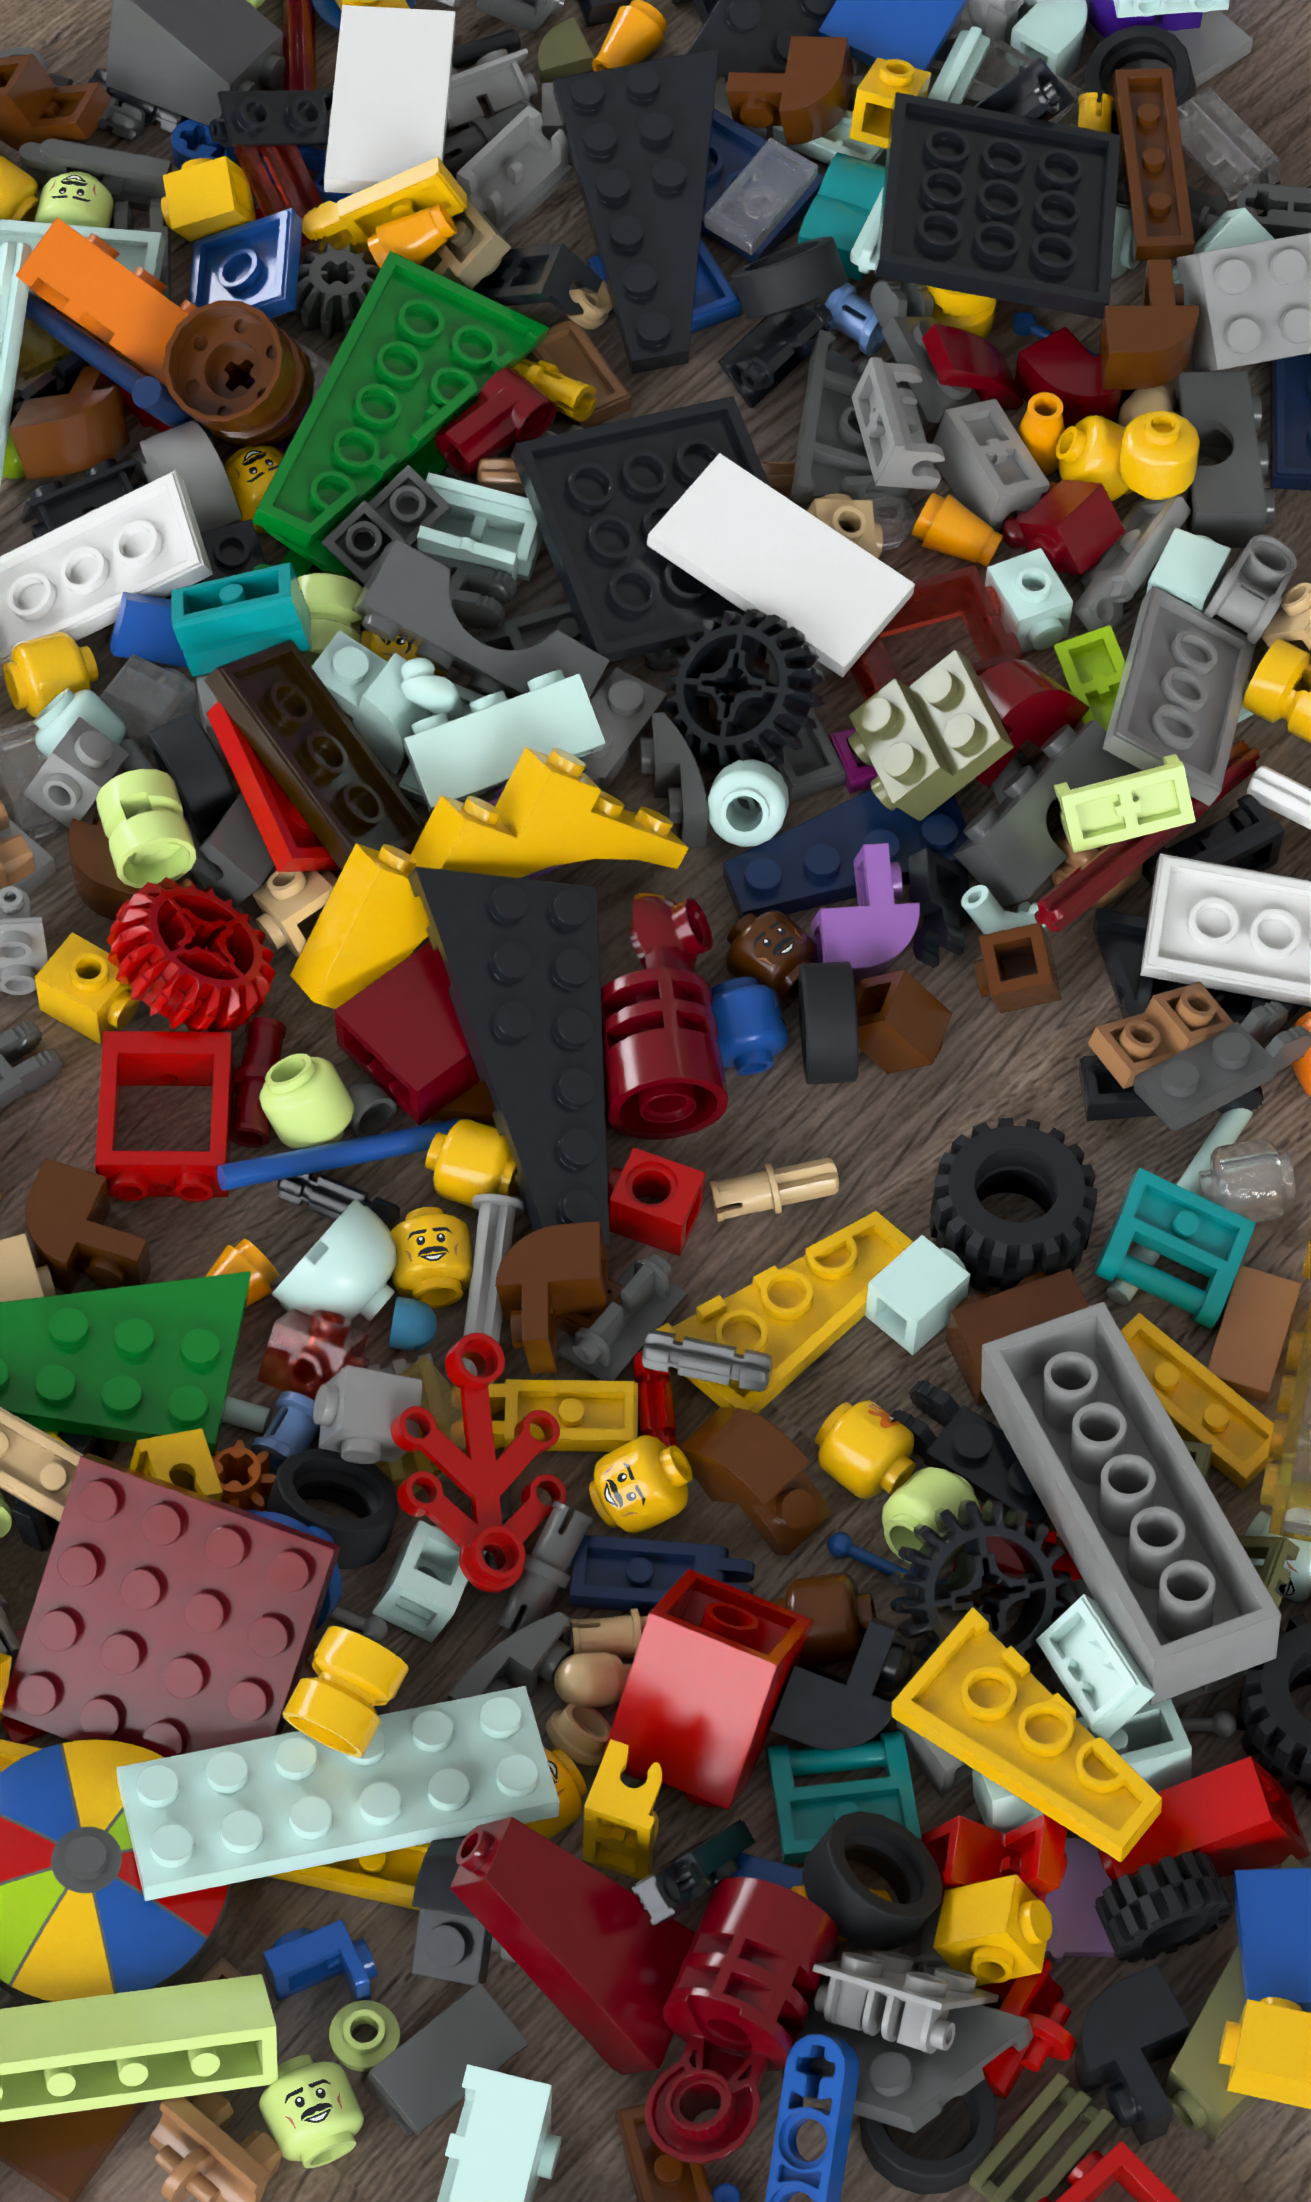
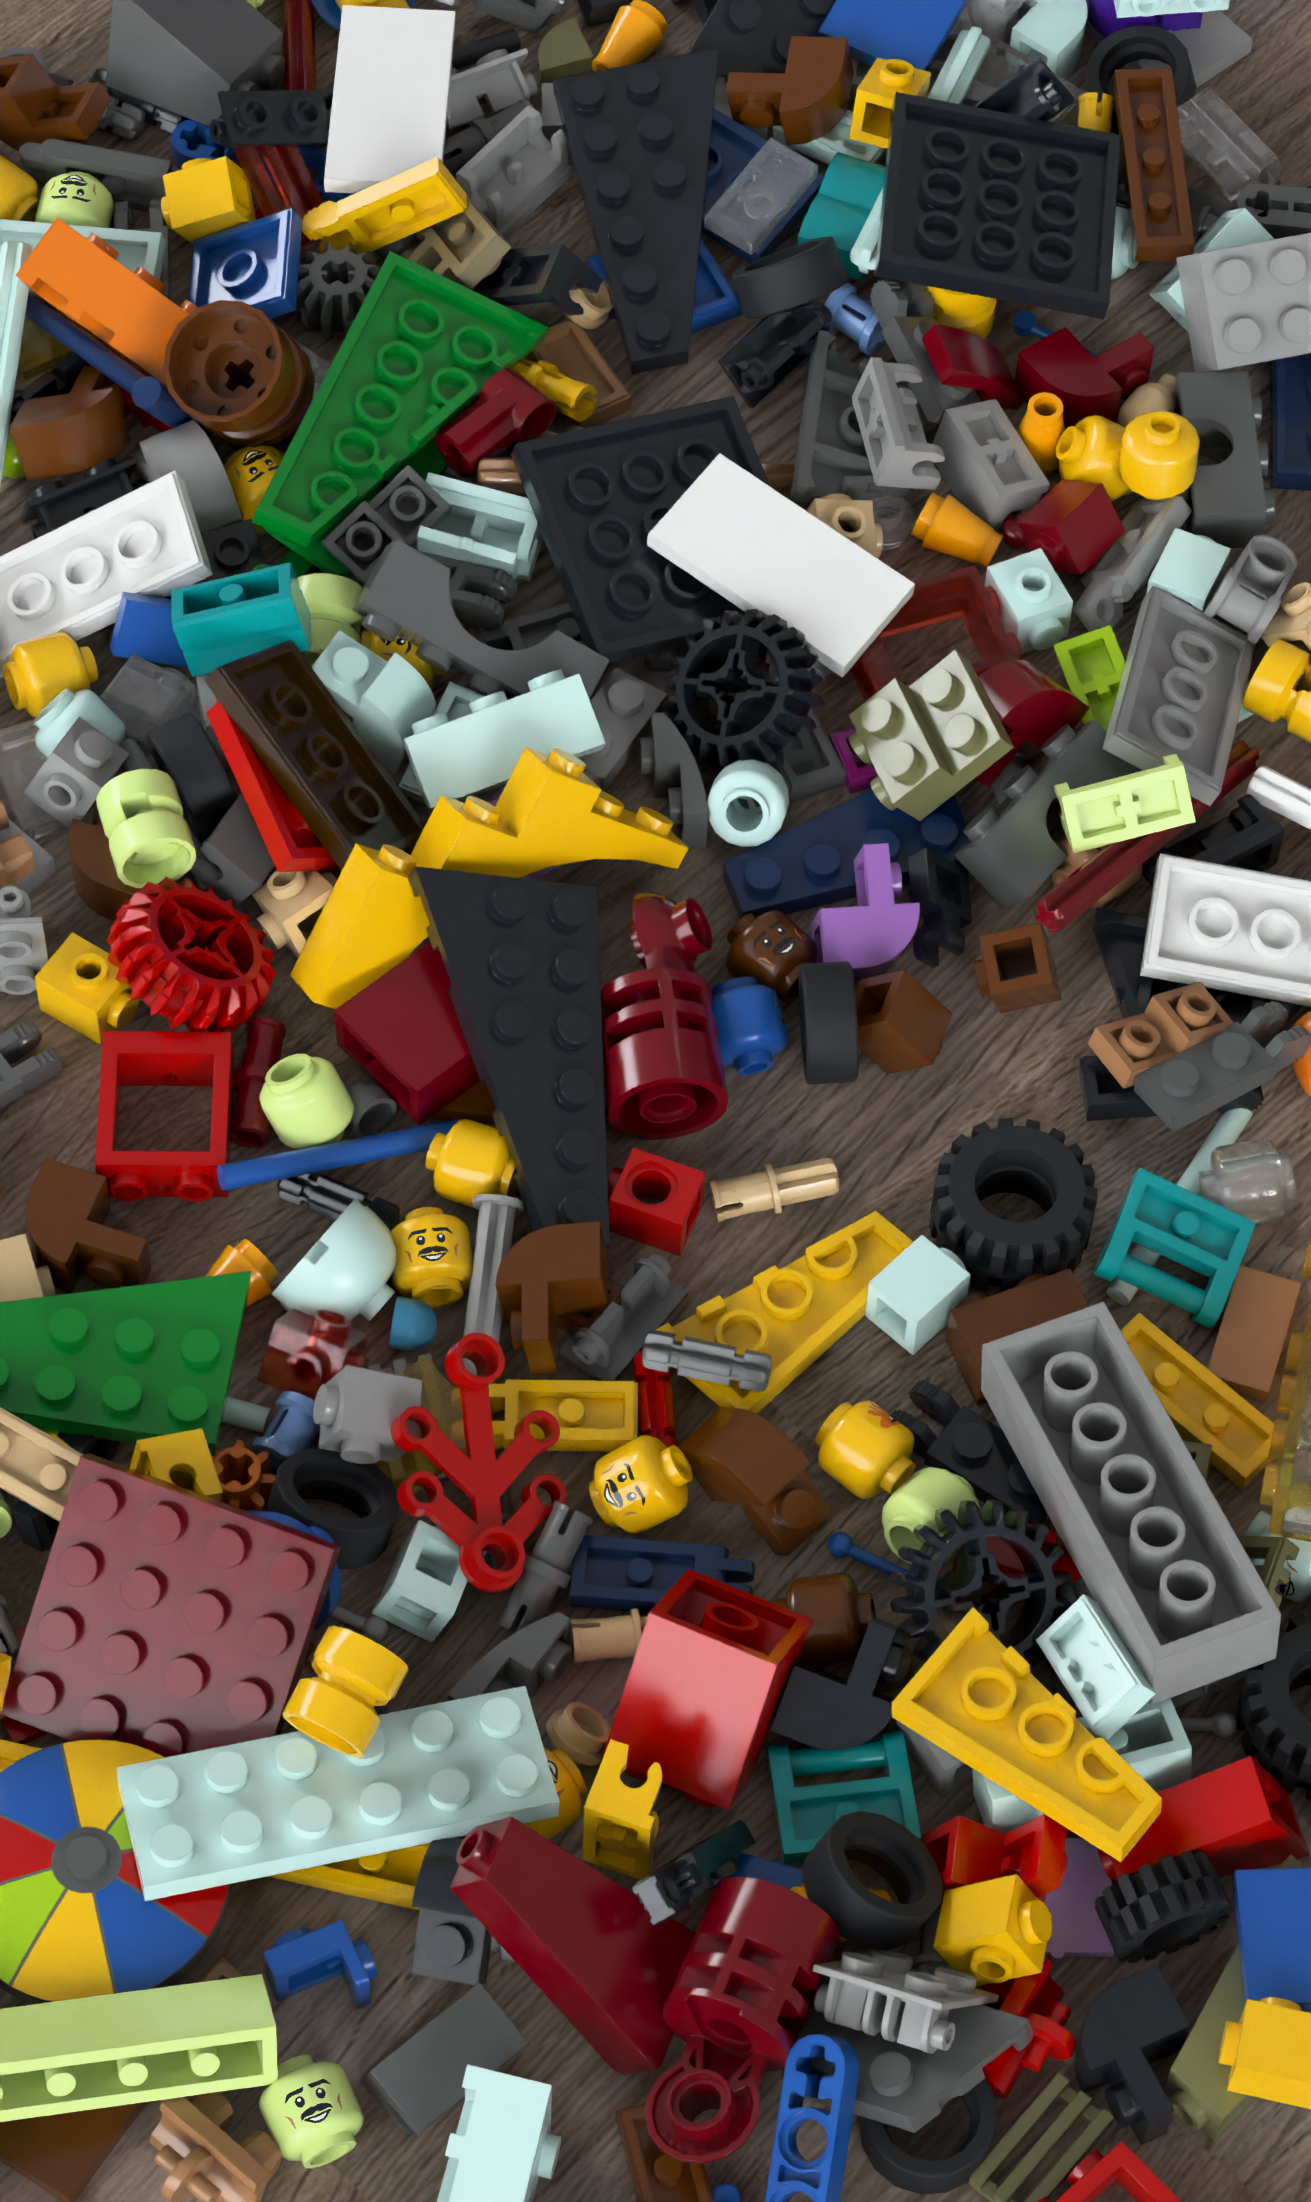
(361, 2055): yellowish green plate -> none
(413, 235): light orange cone -> none
(430, 691): light aqua arm -> none
(591, 1679): tan cylinder -> none
(991, 916): light aqua arm -> none
(1151, 341): reddish brown brick -> none

